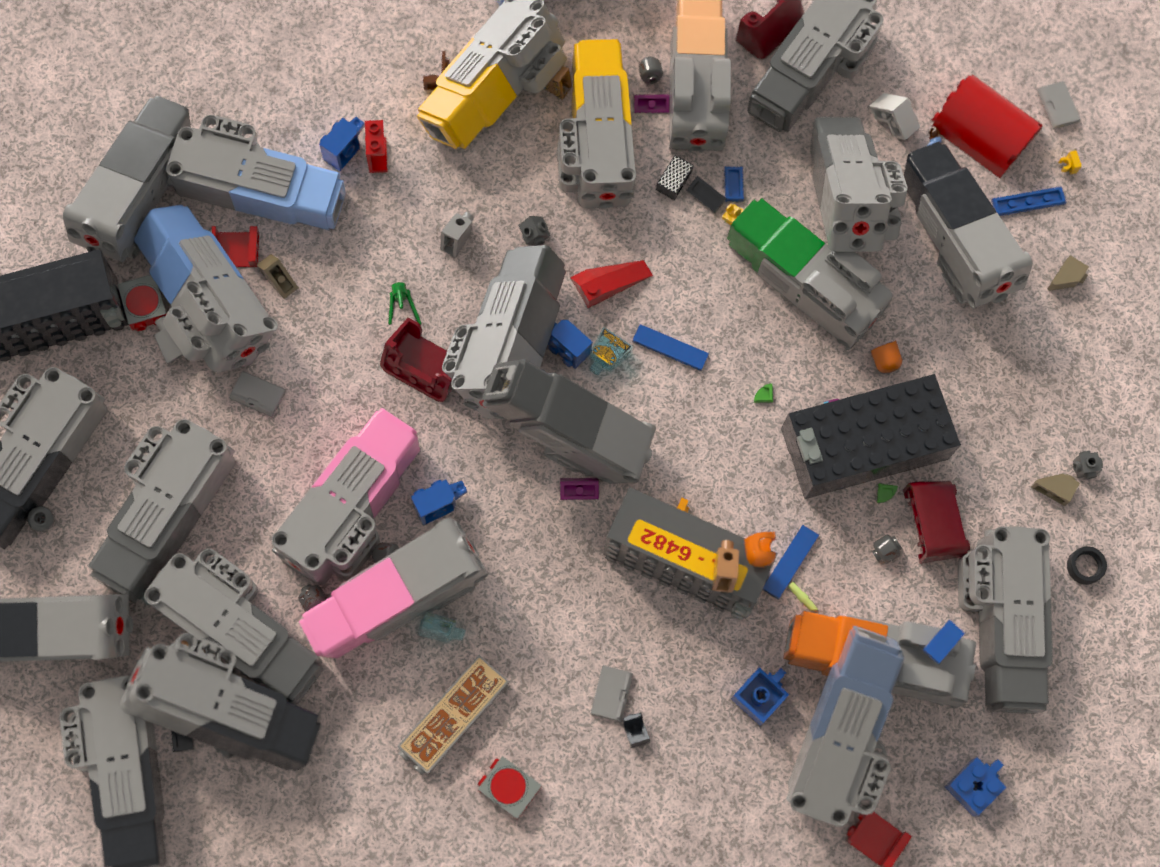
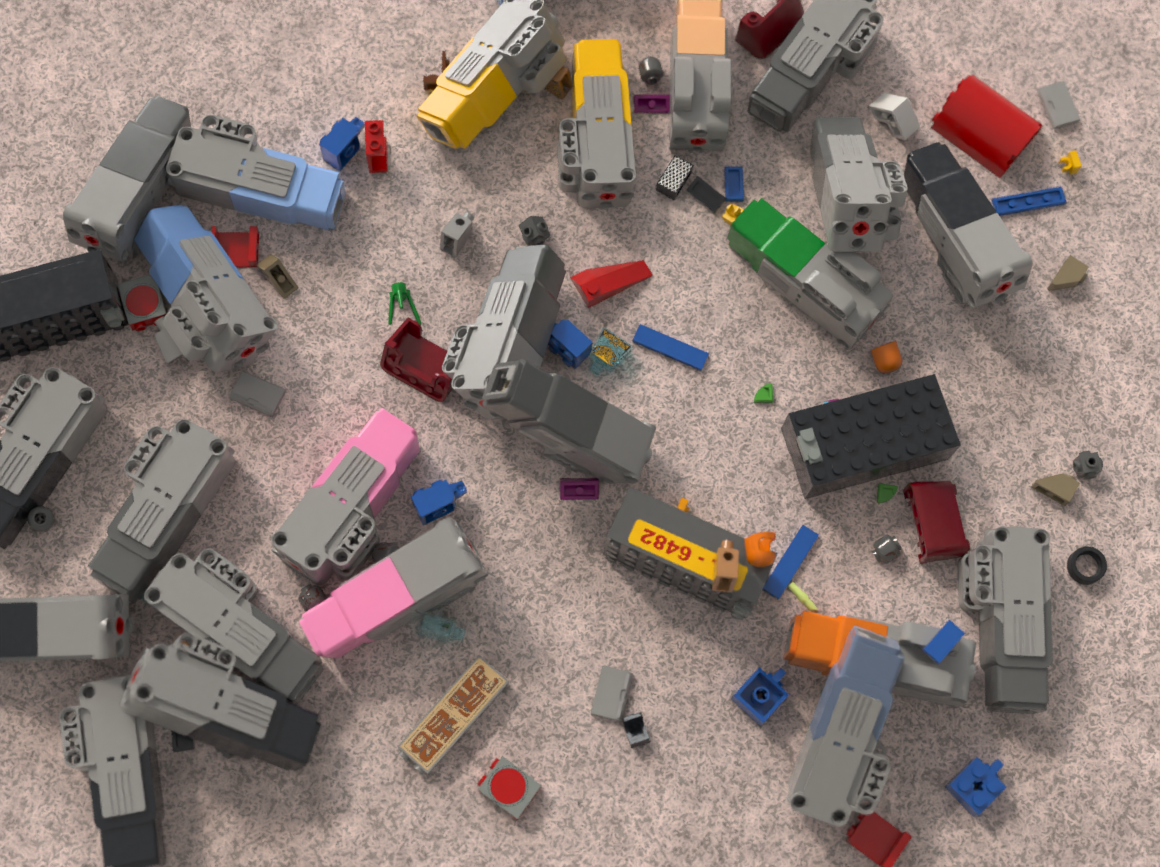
(934, 135): reddish brown arm -> none

